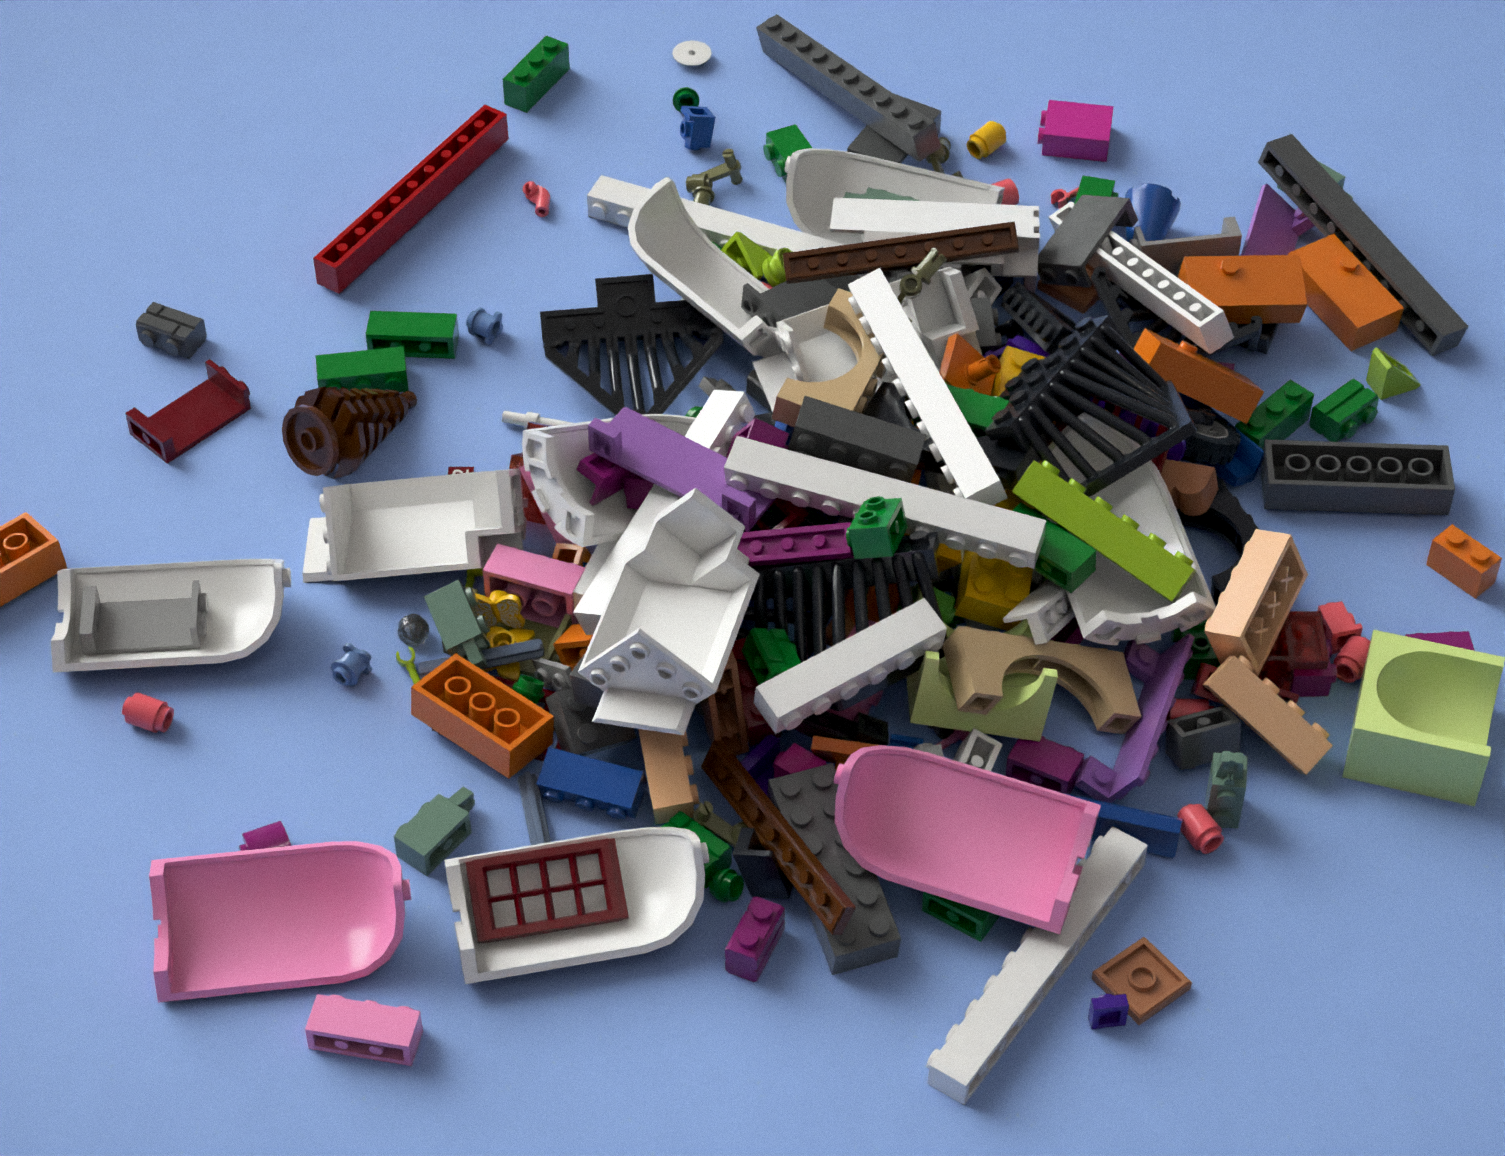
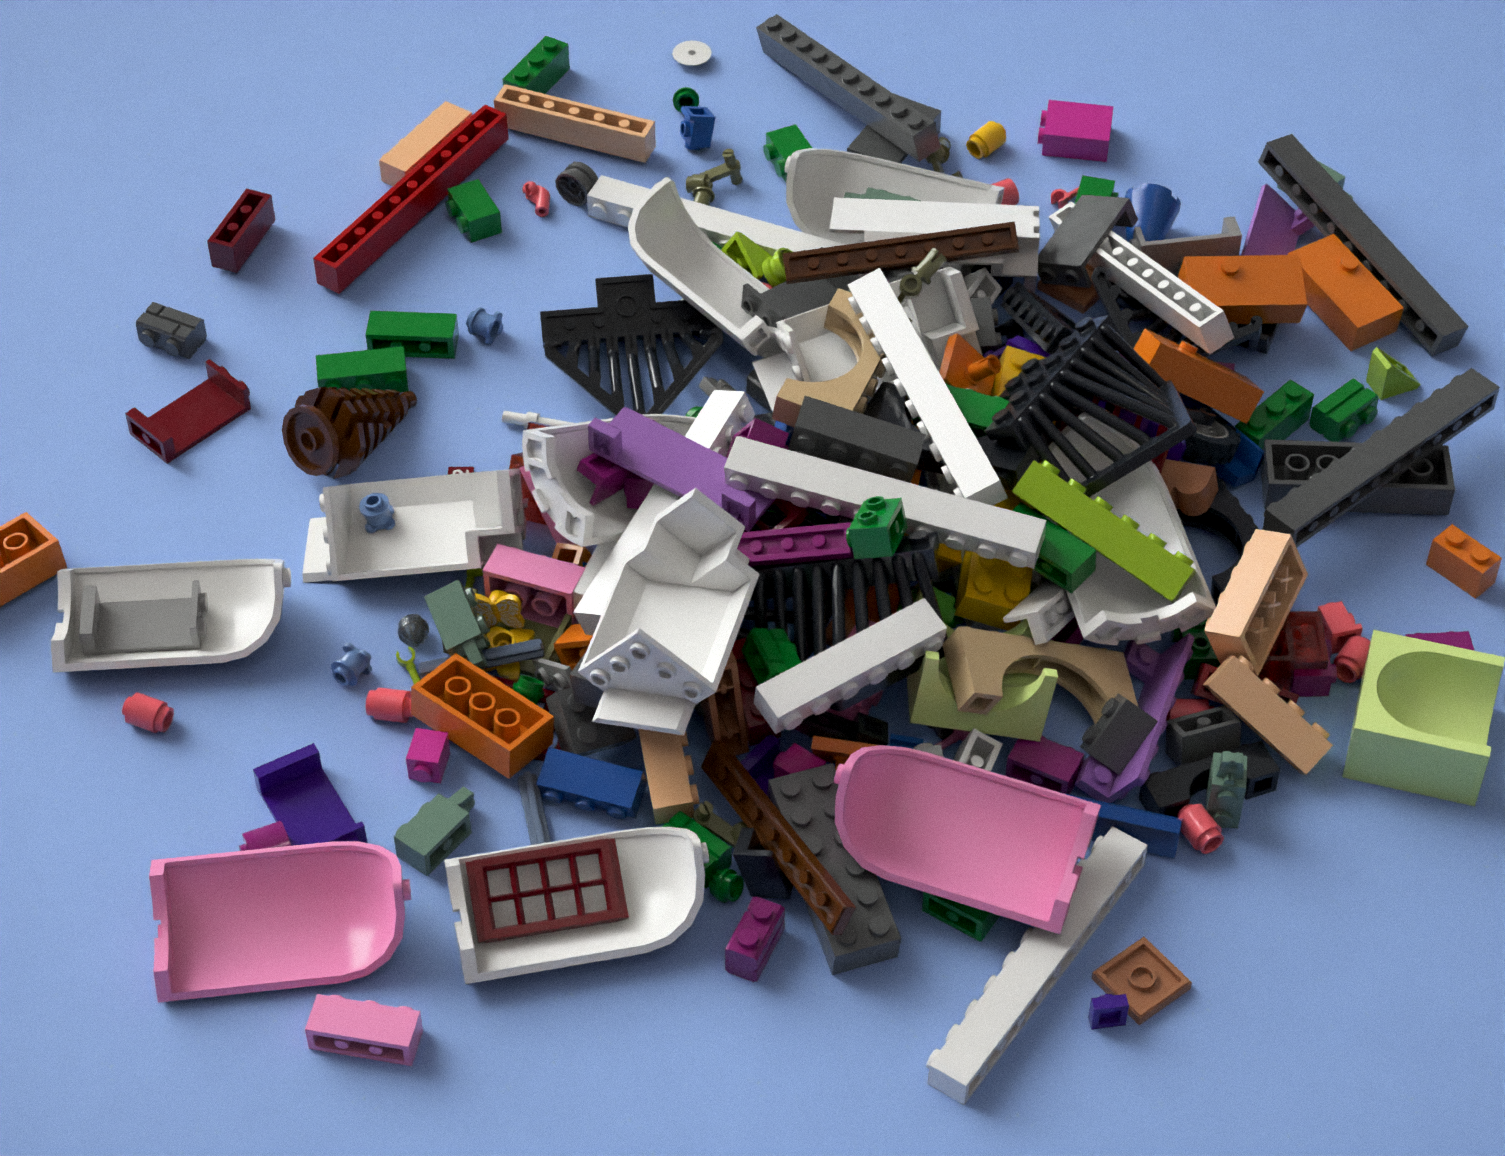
(241, 230): none -> dark red brick
(305, 799): none -> dark purple panel
(377, 512): none -> medium blue brick
(389, 705): none -> coral brick
(421, 141): none -> light nougat brick
(428, 755): none -> dark pink brick
(473, 211): none -> green brick
(576, 183): none -> dark grey wheel
(577, 123): none -> light nougat brick
(1117, 733): none -> dark grey brick
(1172, 789): none -> black arch
(1382, 457): none -> dark grey brick

